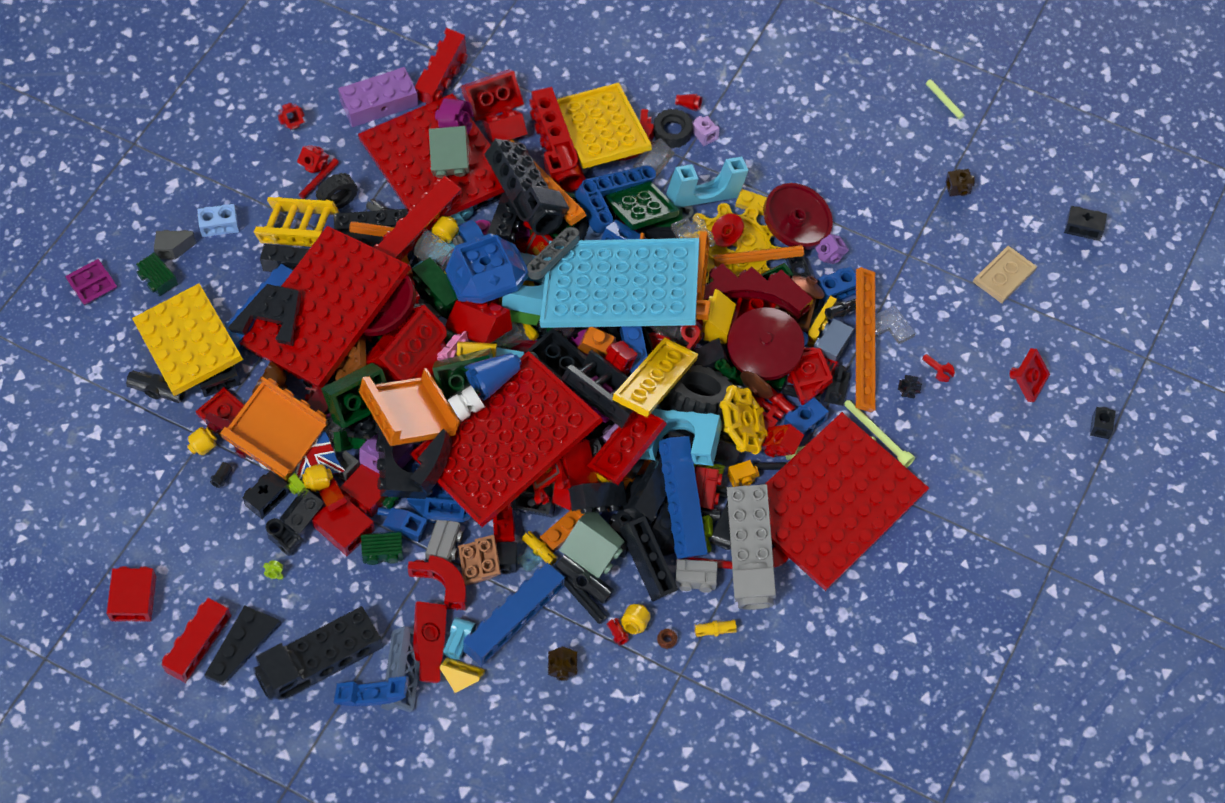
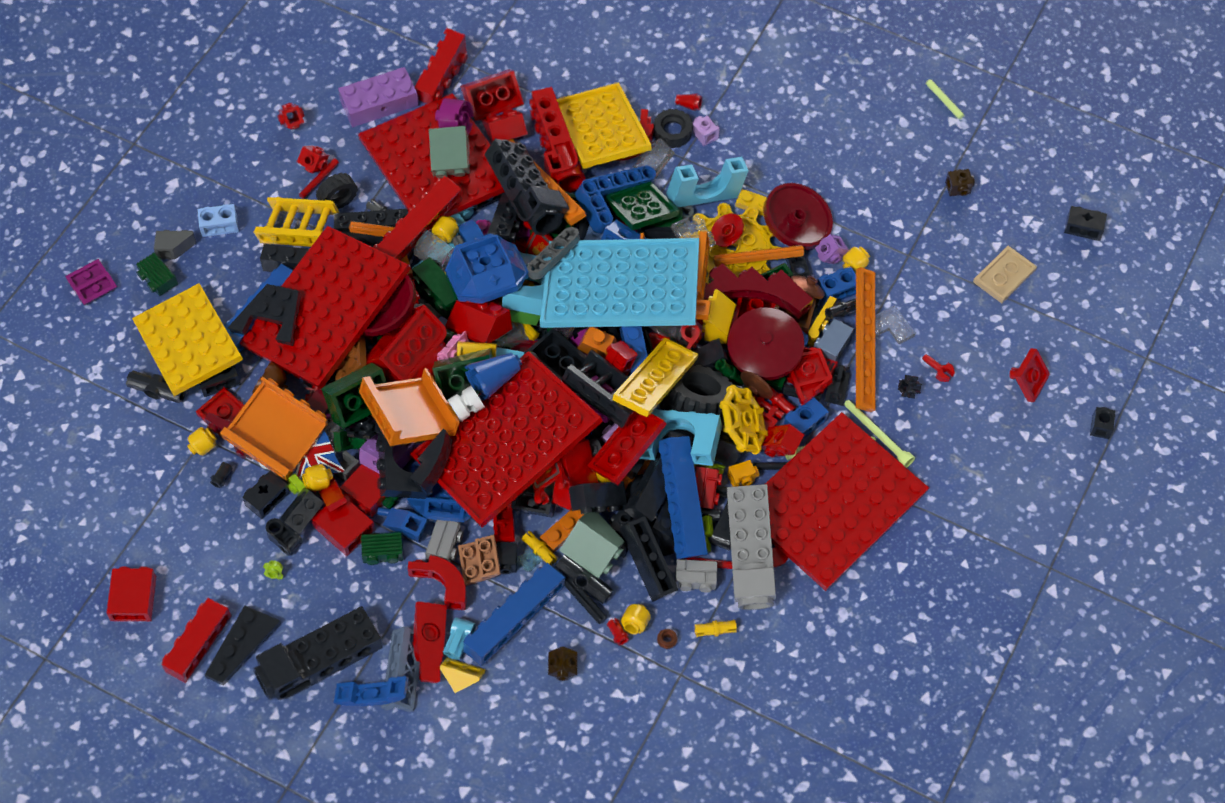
(856, 258): none -> yellow head

